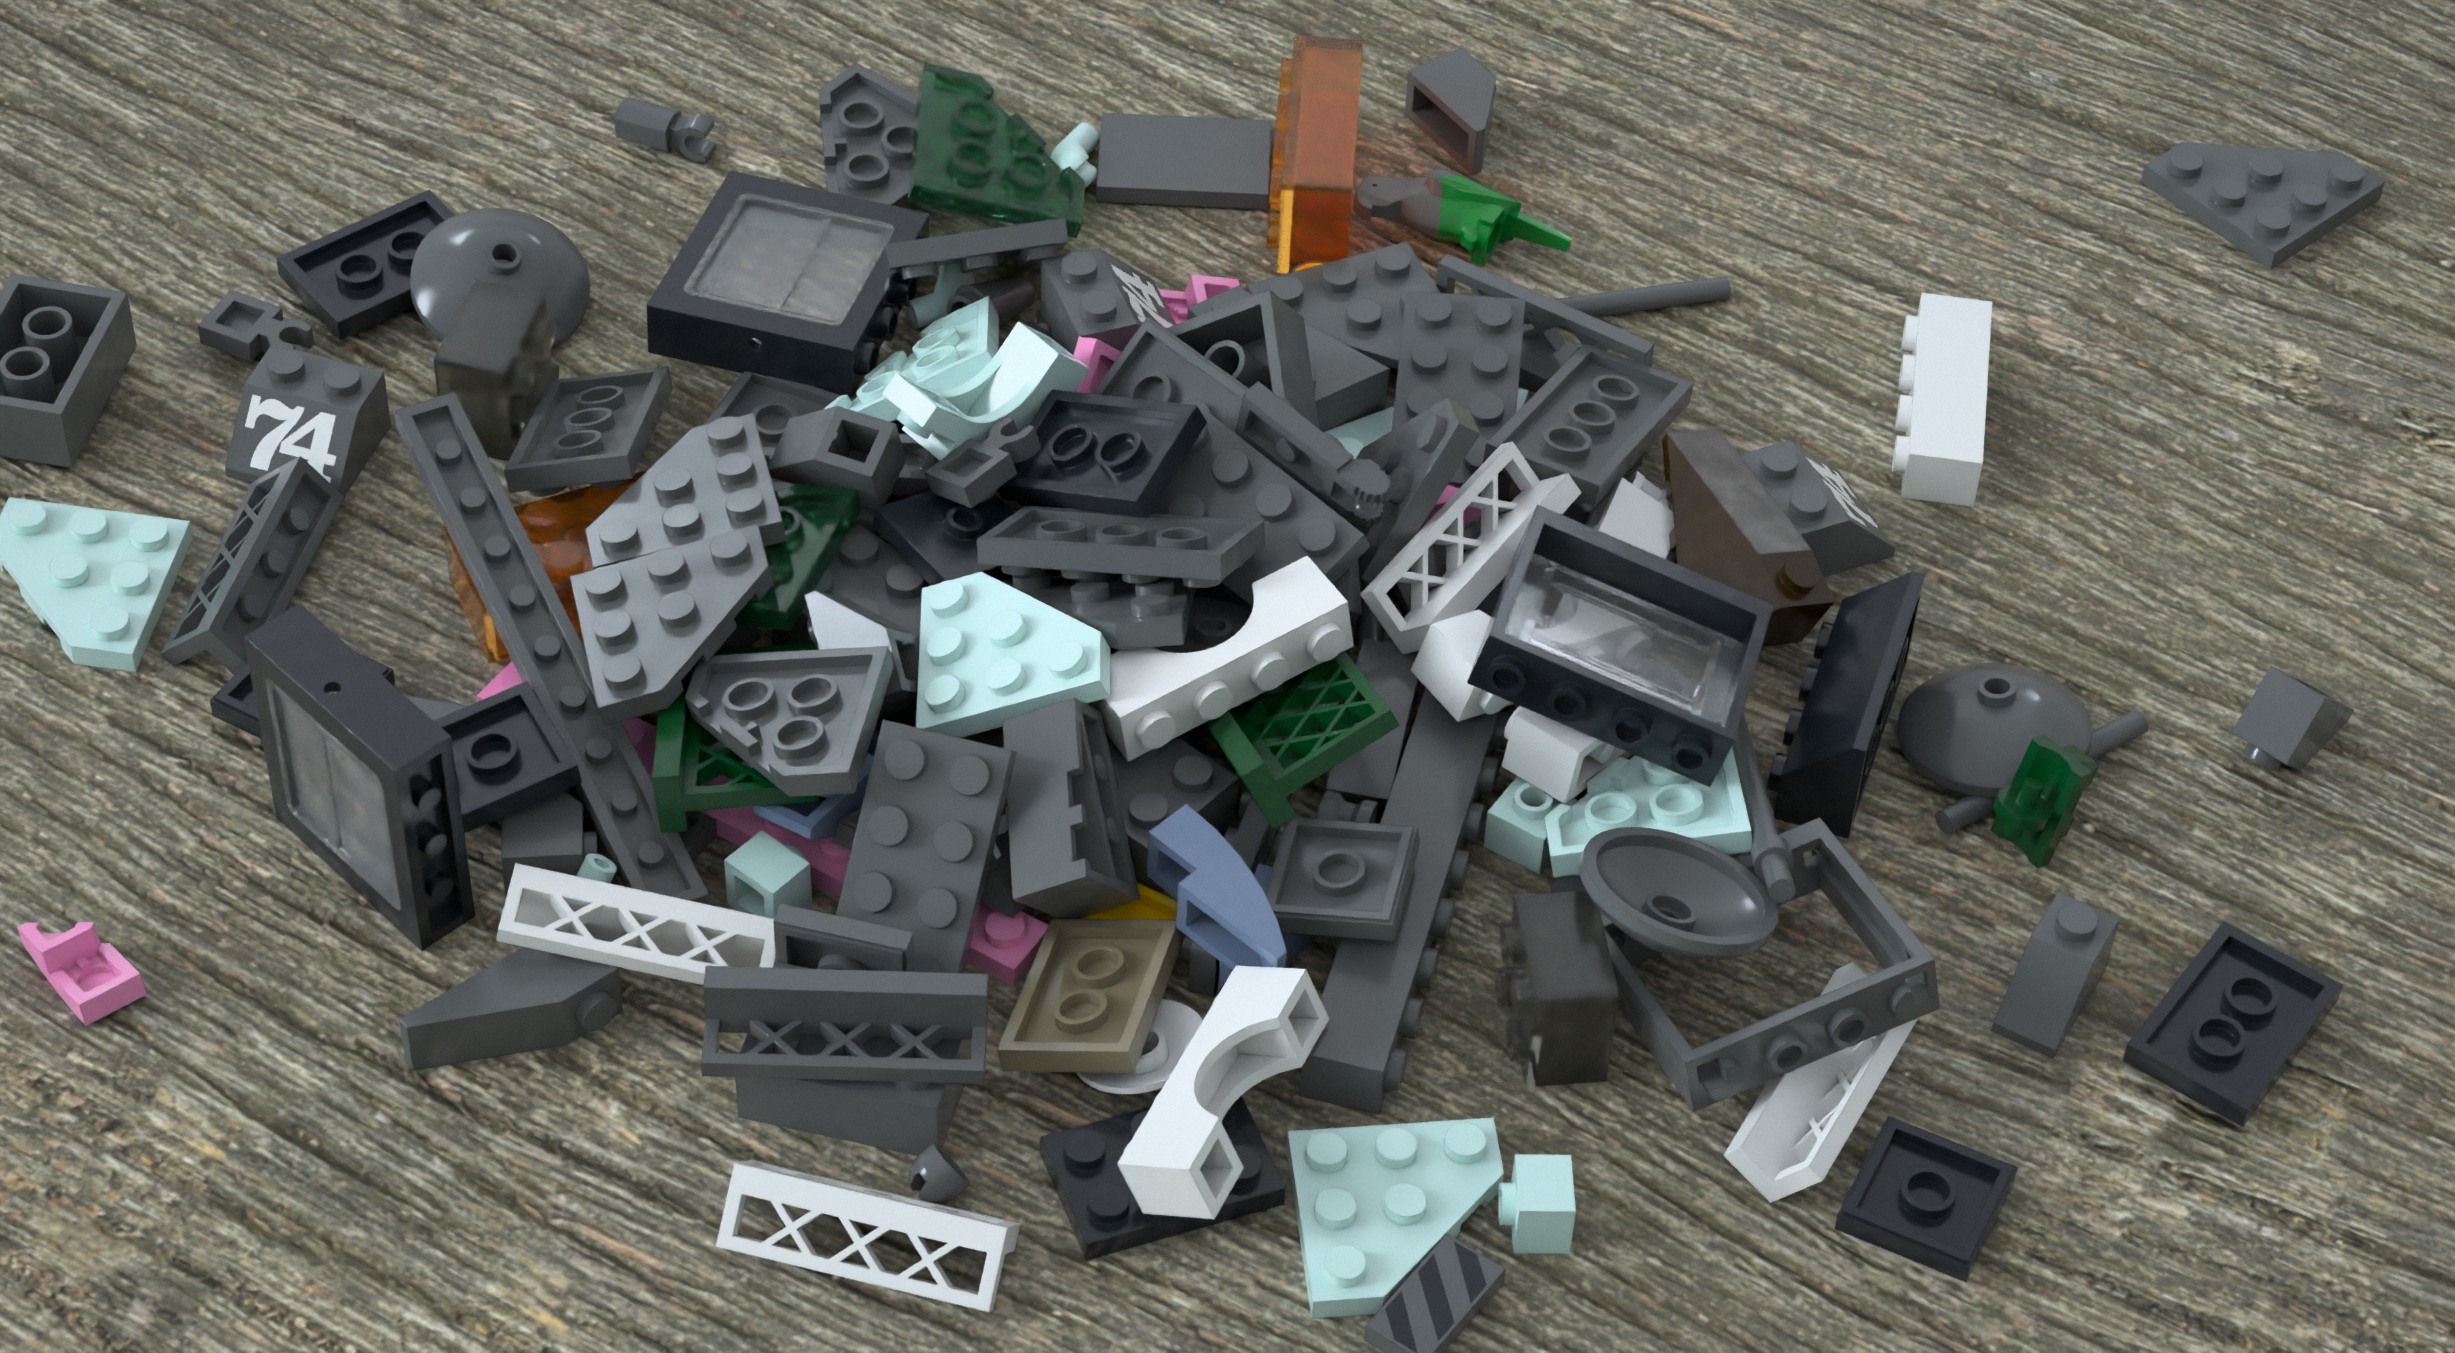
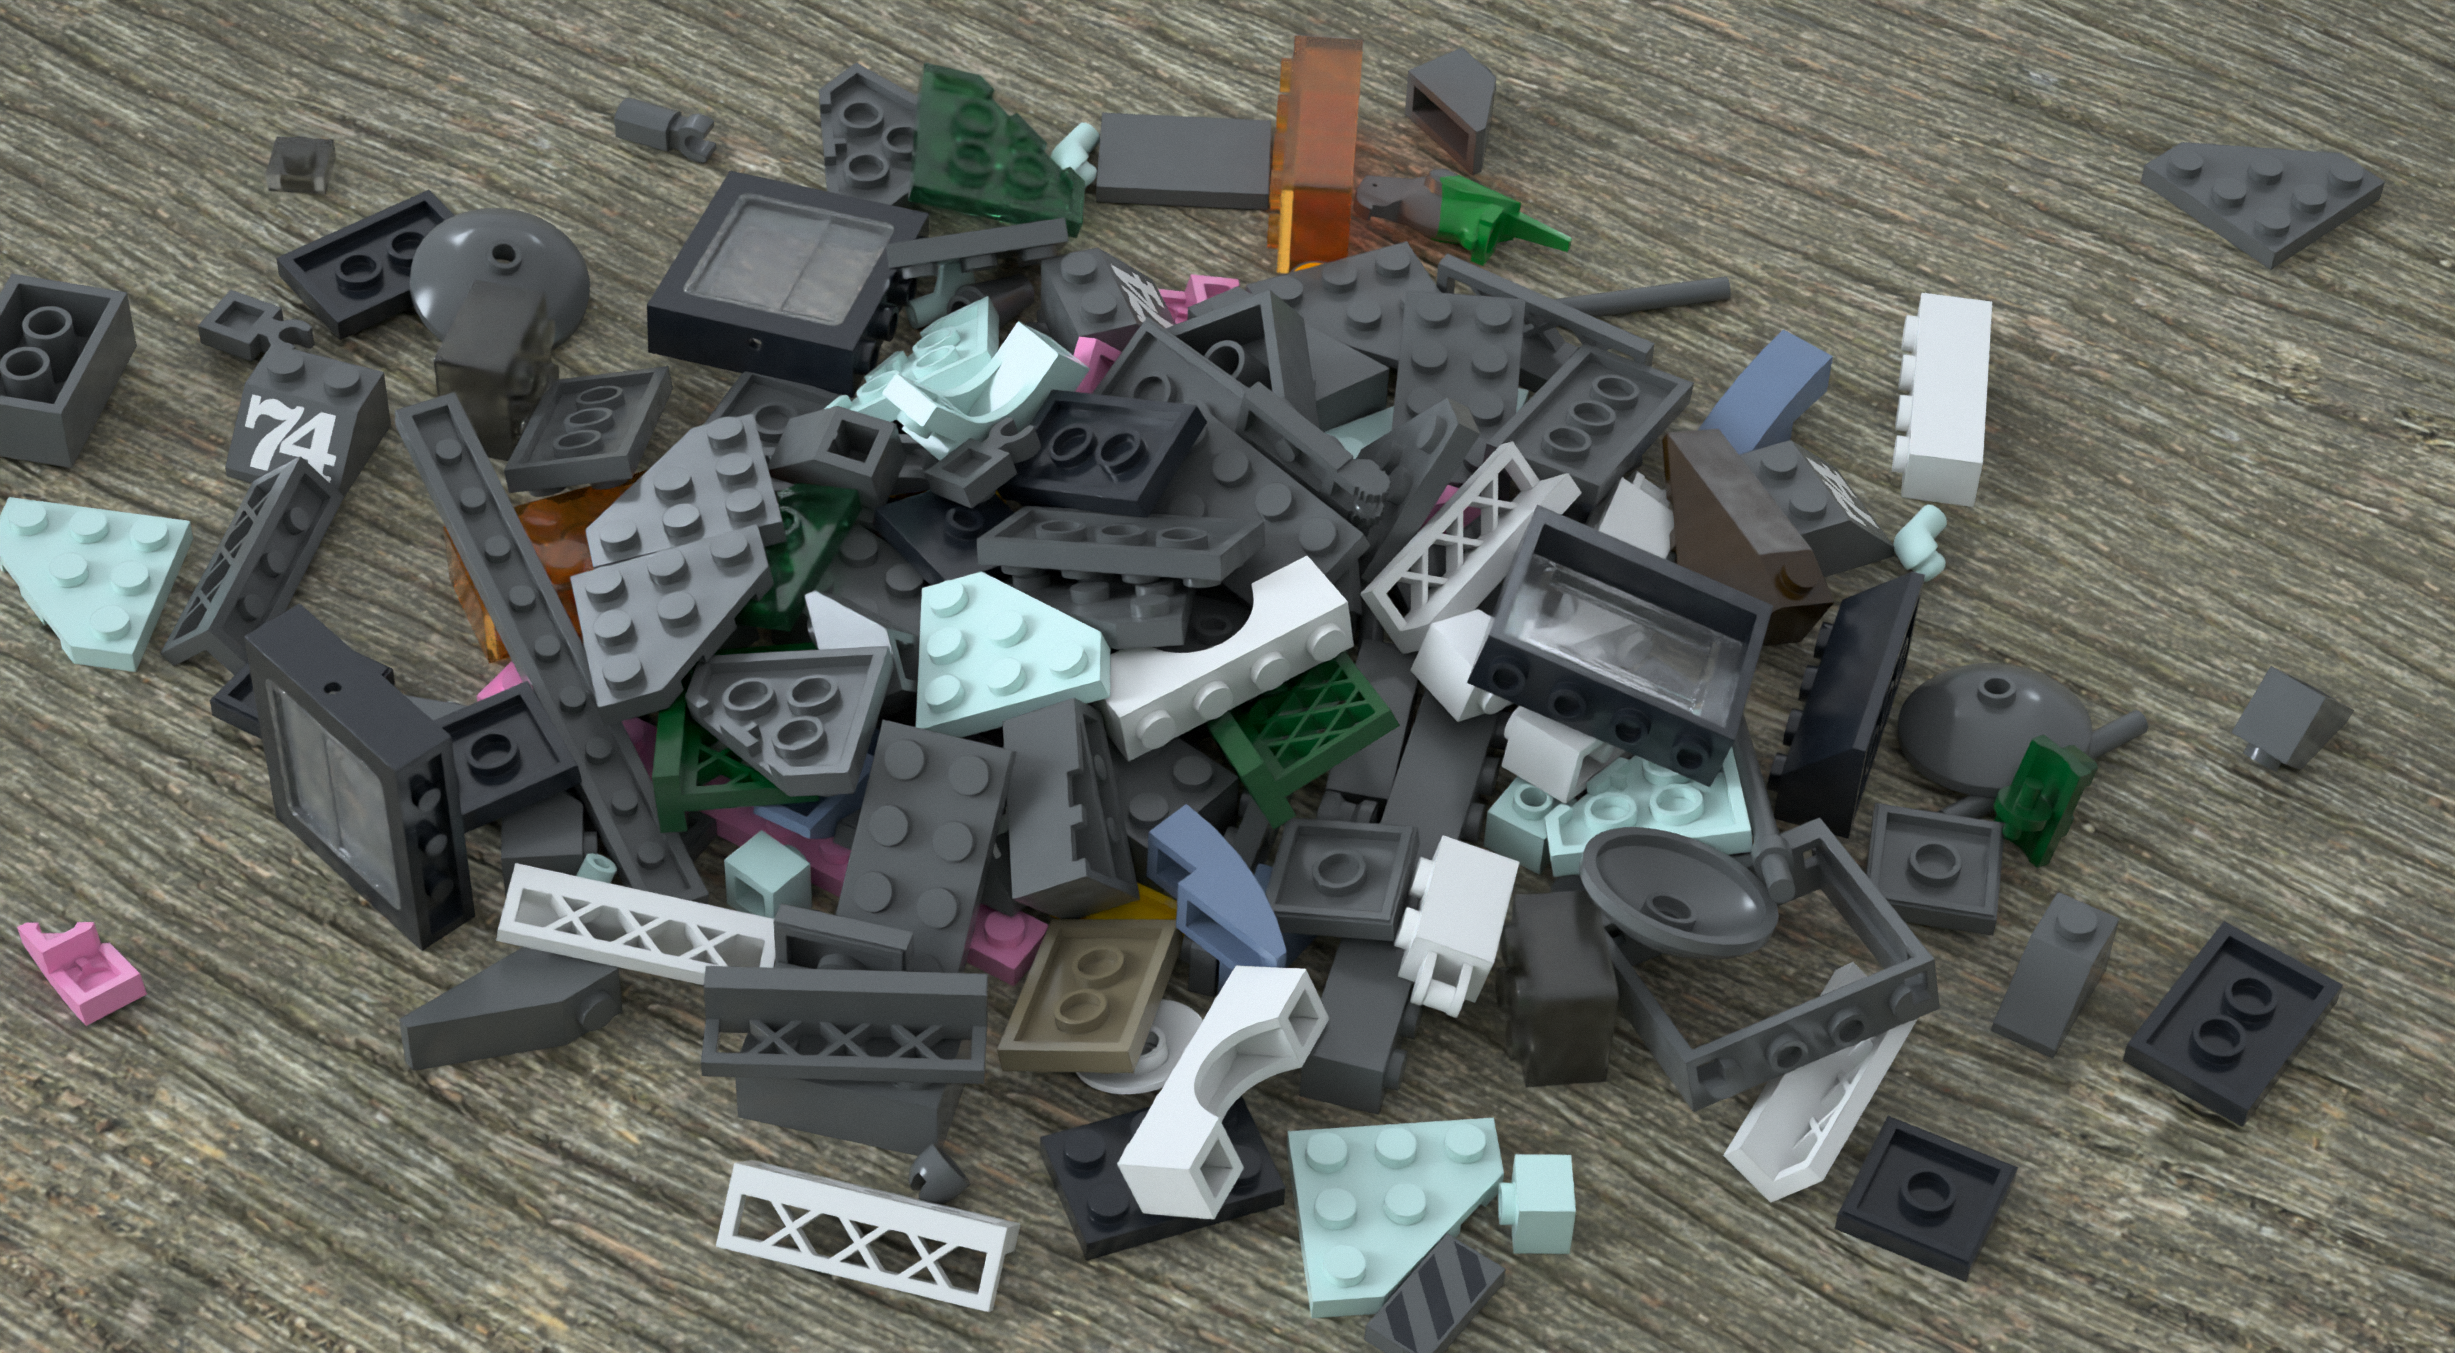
(301, 165): none -> clear smoke plate
(1456, 923): none -> white brick
(1771, 394): none -> sand blue slope
(1916, 542): none -> light aqua arm
(1937, 867): none -> dark grey plate

